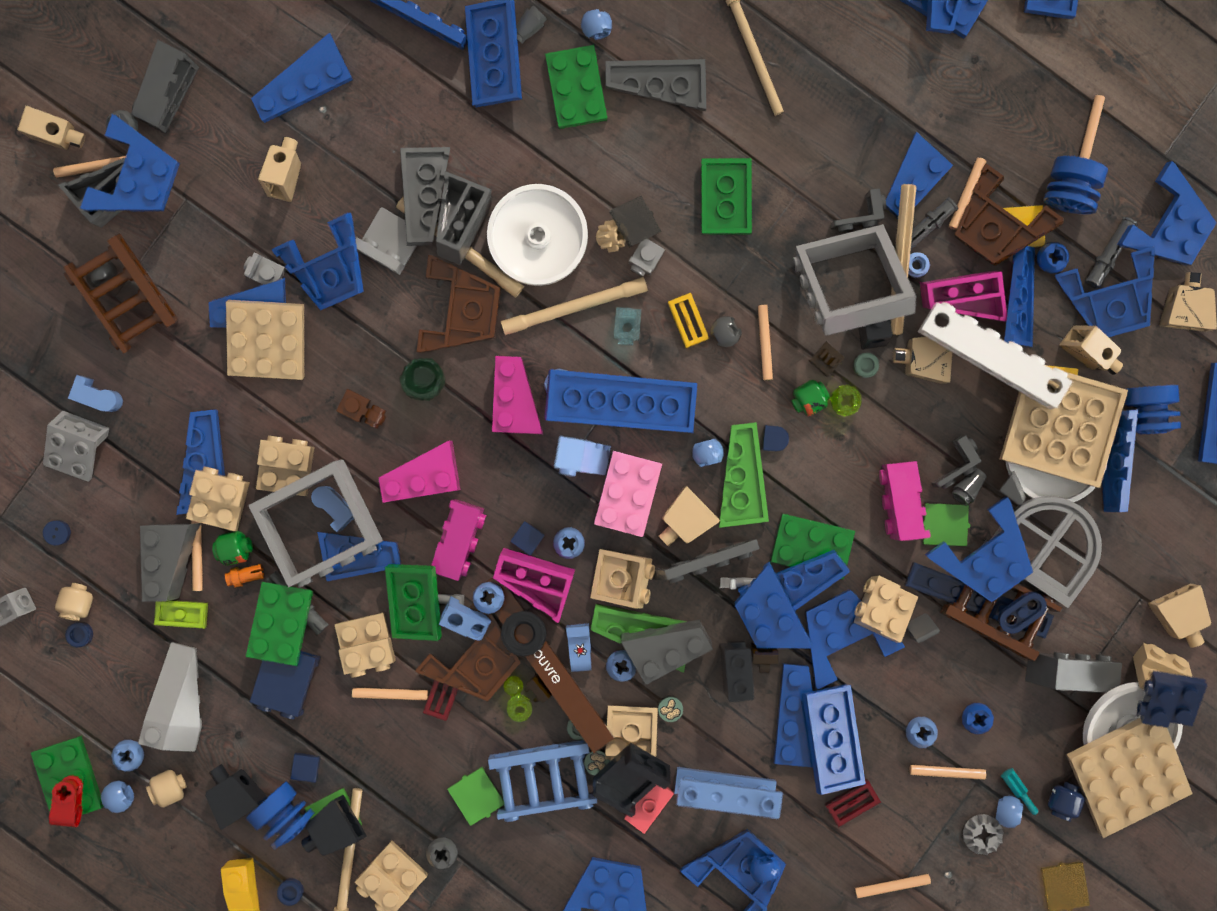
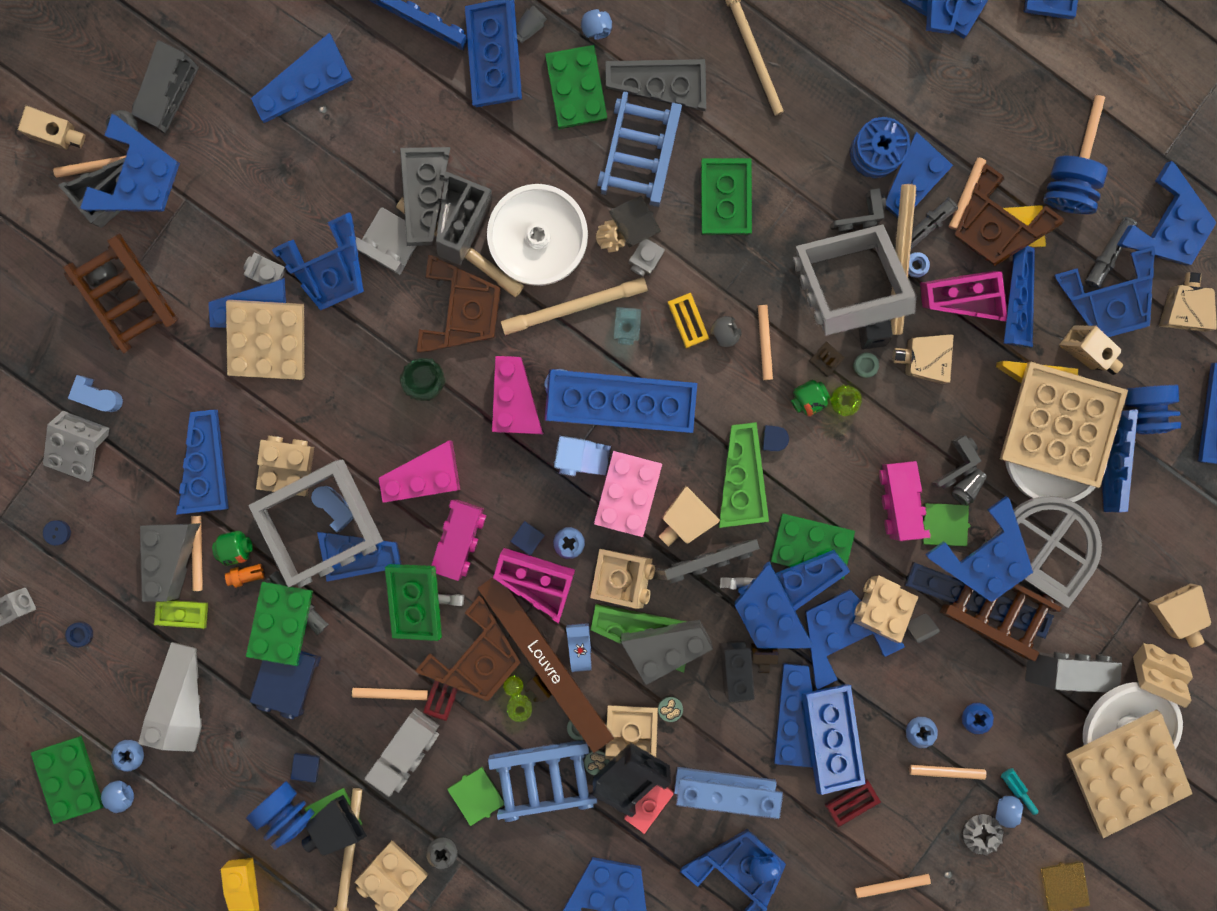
(66, 806): red piece -> none
(74, 602): tan head -> none
(166, 788): tan head -> none
(217, 498): tan plate -> none
(232, 796): black torso -> none
(281, 170): tan torso -> none
(290, 892): dark blue tile -> none
(356, 407): reddish brown plate -> none
(365, 644): tan plate -> none
(403, 753): none -> light grey piece
(464, 620): medium blue leg -> none
(497, 601): medium blue piece -> none
(509, 627): black tyre -> none
(612, 668): medium blue piece -> none
(663, 142): none -> medium blue fence
(707, 452): medium blue piece -> none
(875, 160): none -> blue wheel
(995, 356): white piece -> none
(1013, 489): dark grey slope -> none
(1023, 615): dark blue plate -> none
(1060, 253): blue piece -> none
(1066, 801): dark blue head -> none
(1171, 699): dark blue plate -> none

